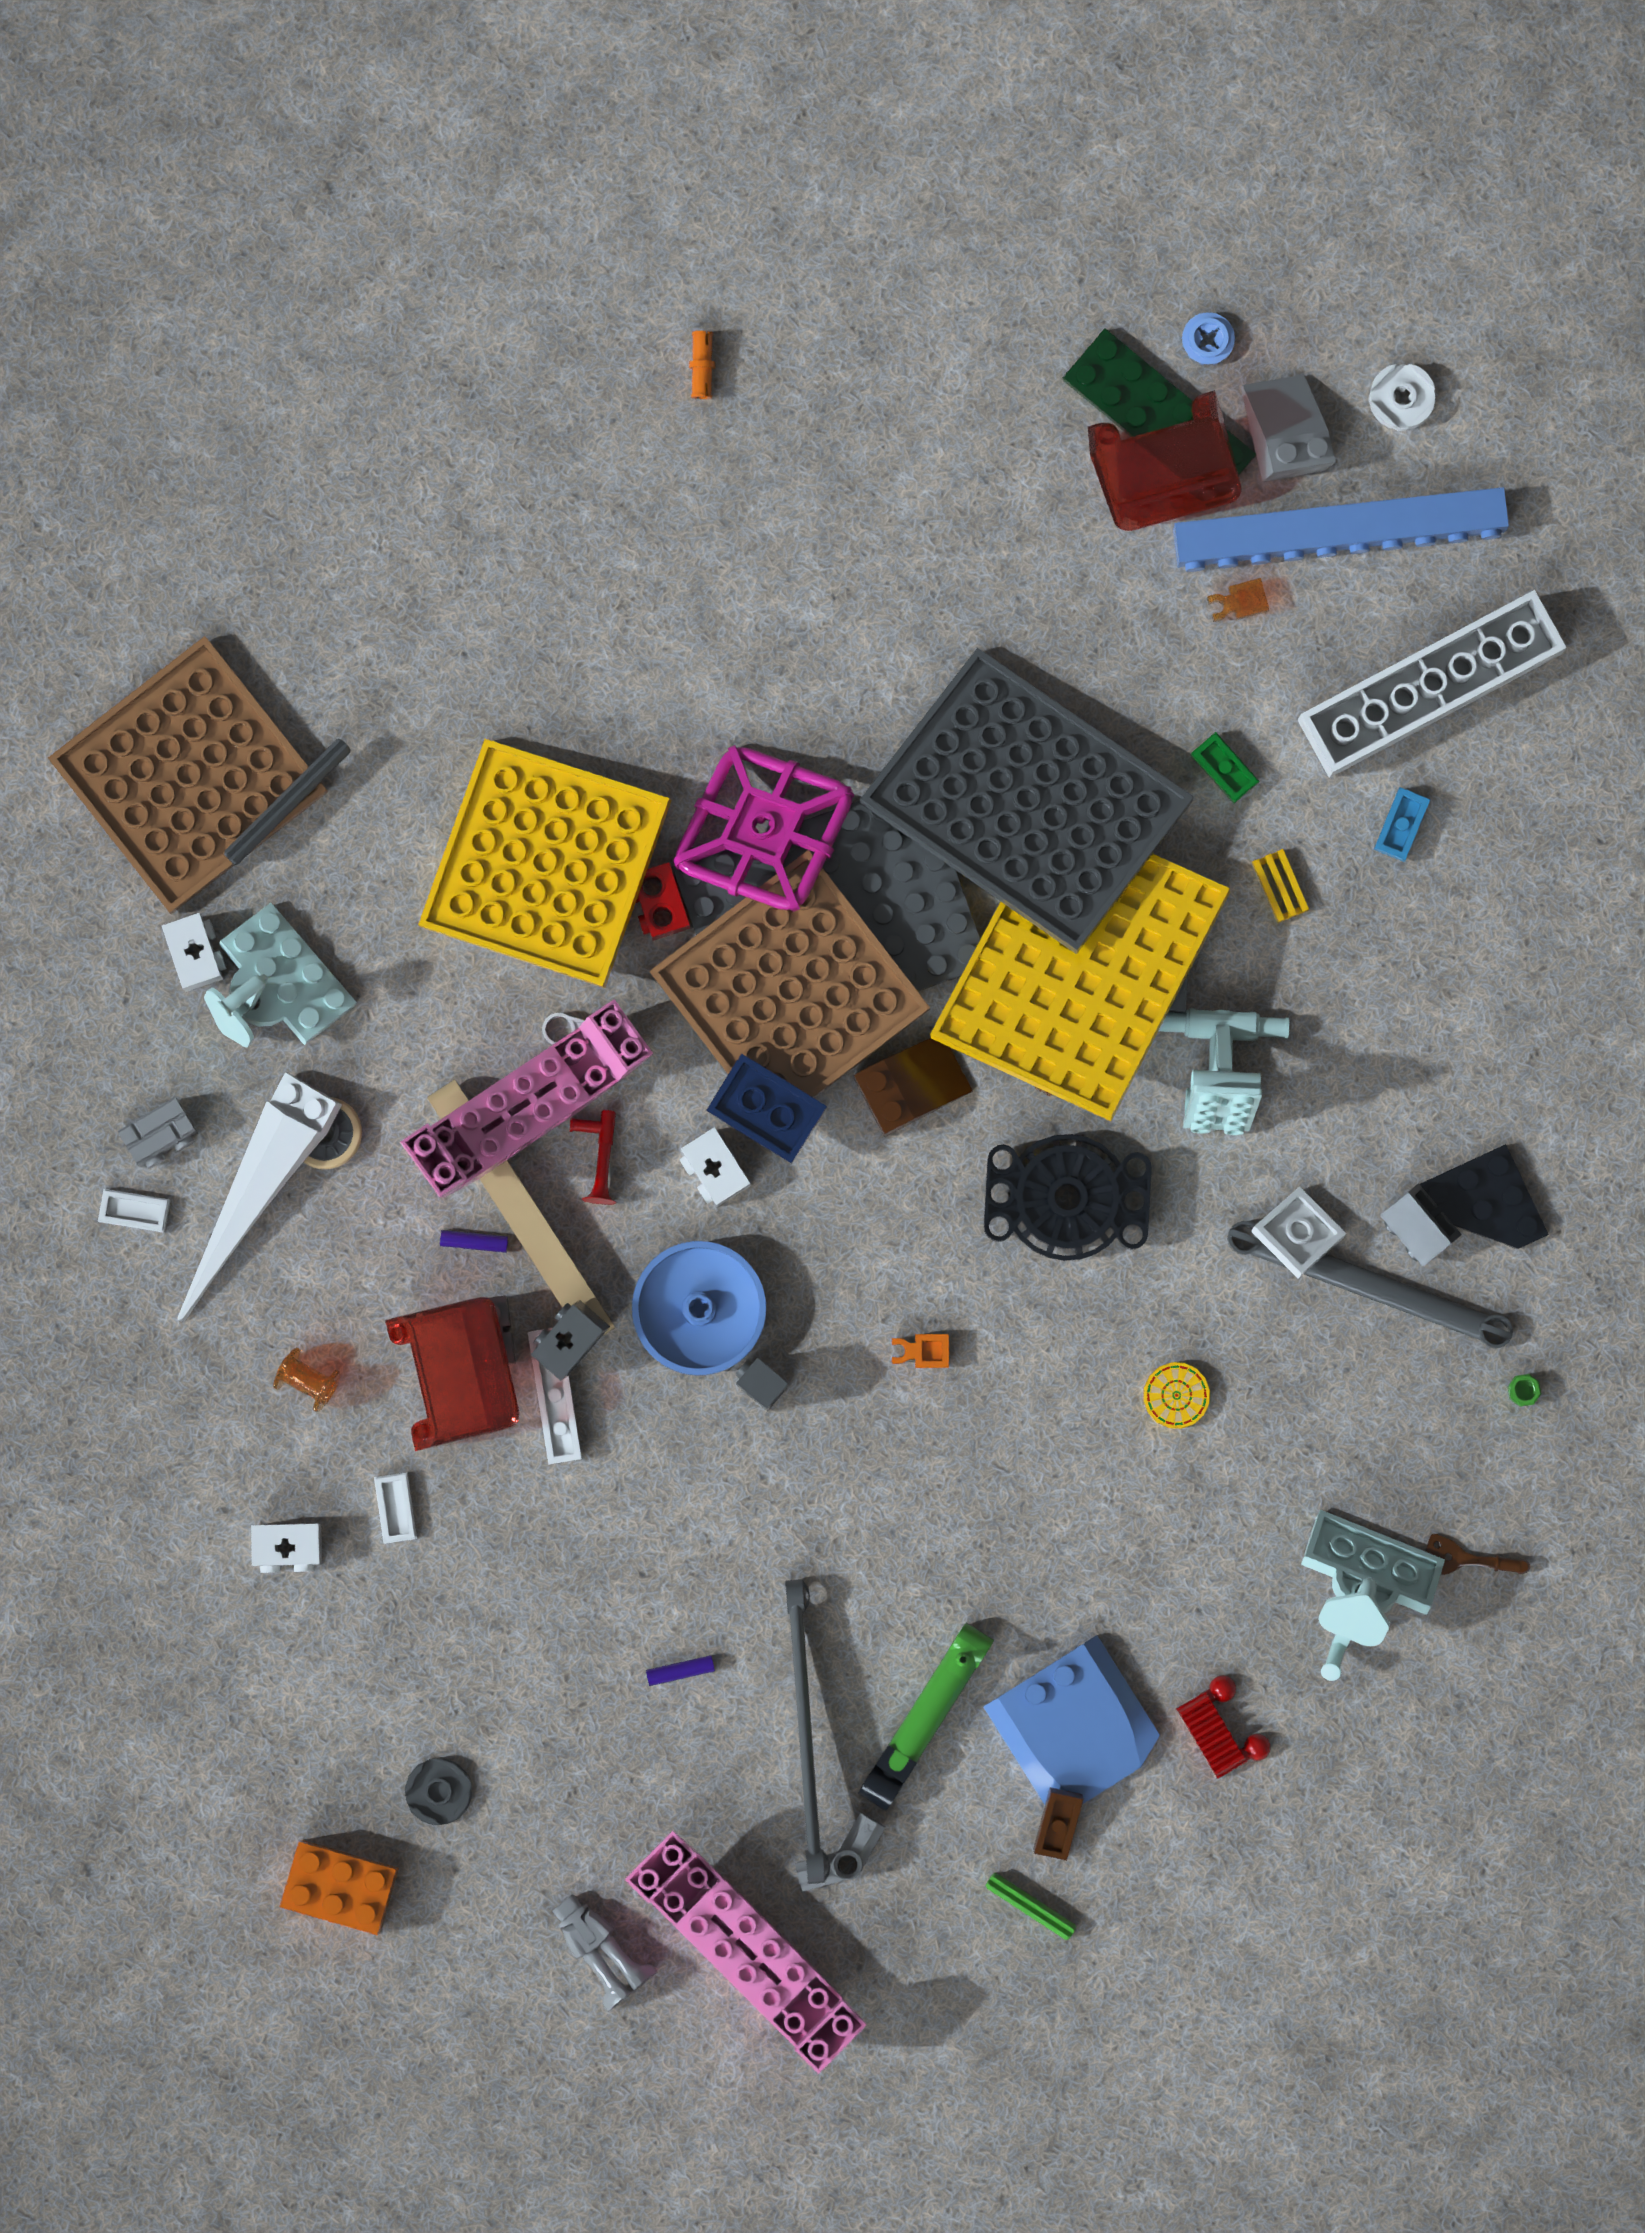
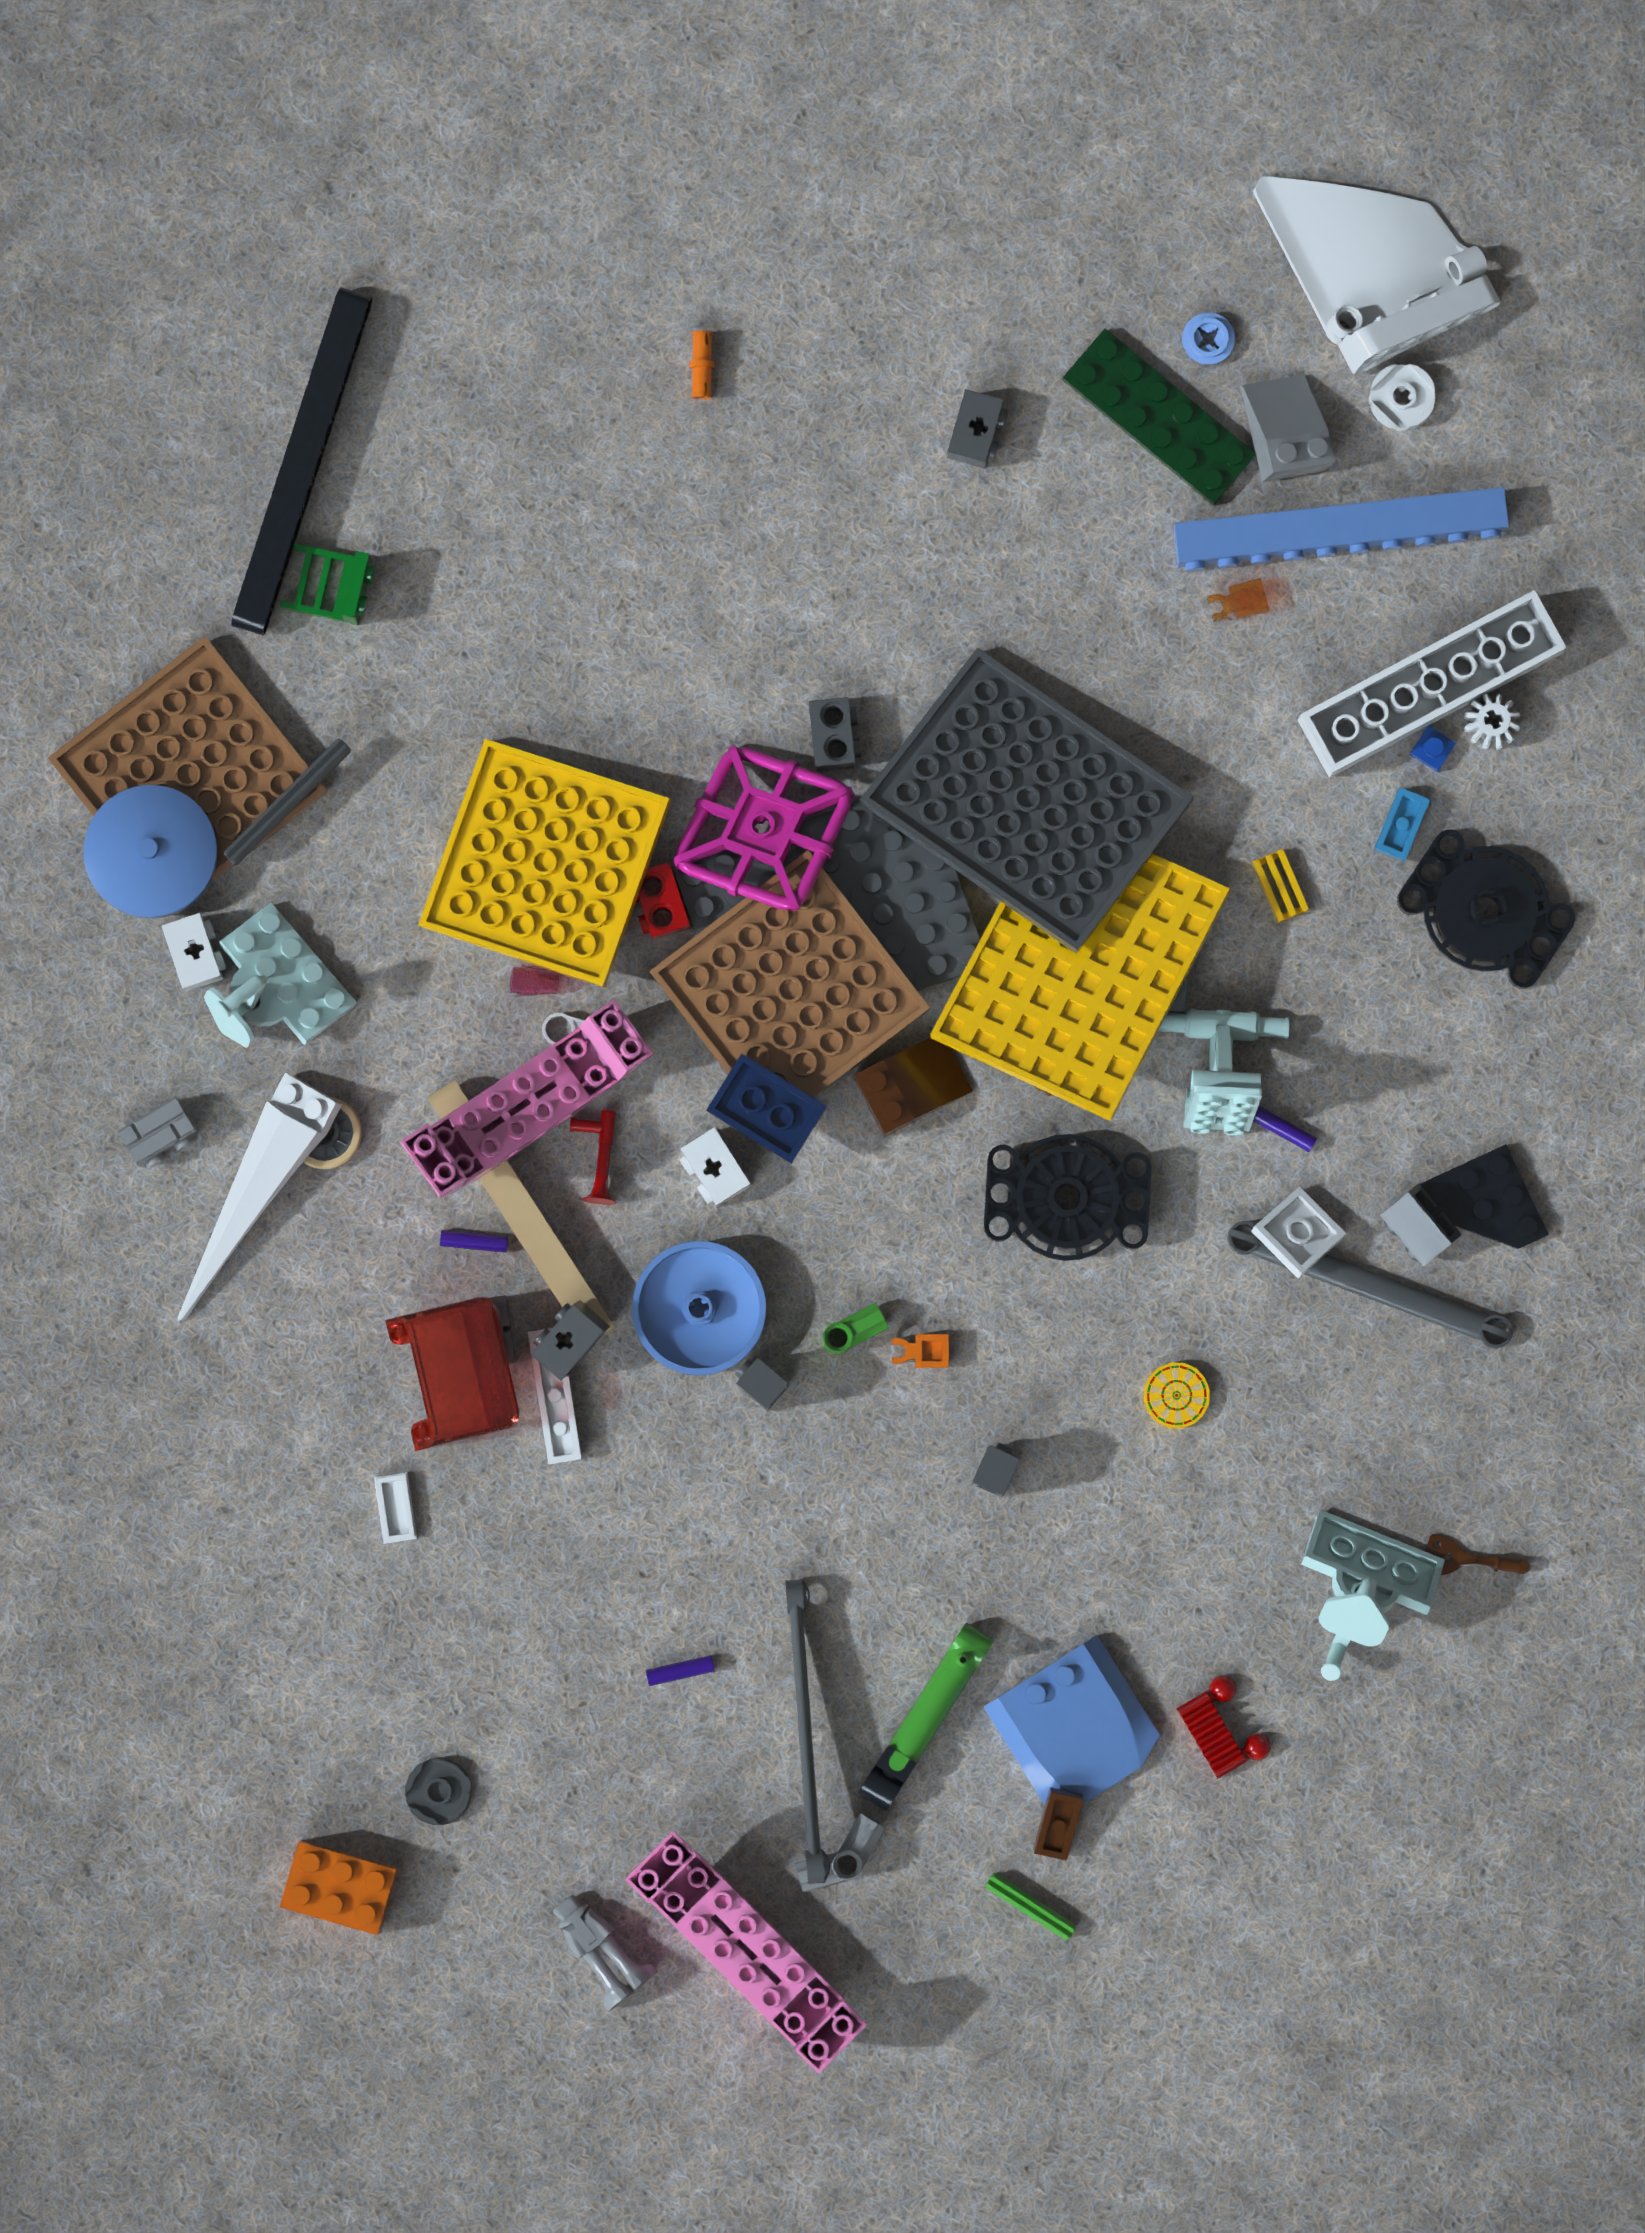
(134, 1210): white tile -> none
(150, 851): none -> medium blue dish
(301, 461): none -> black beam
(306, 1379): clear orange hose -> none
(307, 1544): white brick -> none
(352, 588): none -> green plate
(532, 981): none -> clear pink cone
(825, 734): none -> dark grey brick
(857, 1328): none -> bright green piece
(976, 409): none -> dark grey brick
(996, 1469): none -> dark grey brick
(1166, 469): clear red windscreen -> none
(1224, 768): green plate -> none
(1284, 1129): none -> dark purple piece
(1376, 265): none -> white panel
(1432, 748): none -> blue plate
(1456, 915): none -> black piece
(1497, 711): none -> white gear
(1524, 1390): bright green tile -> none

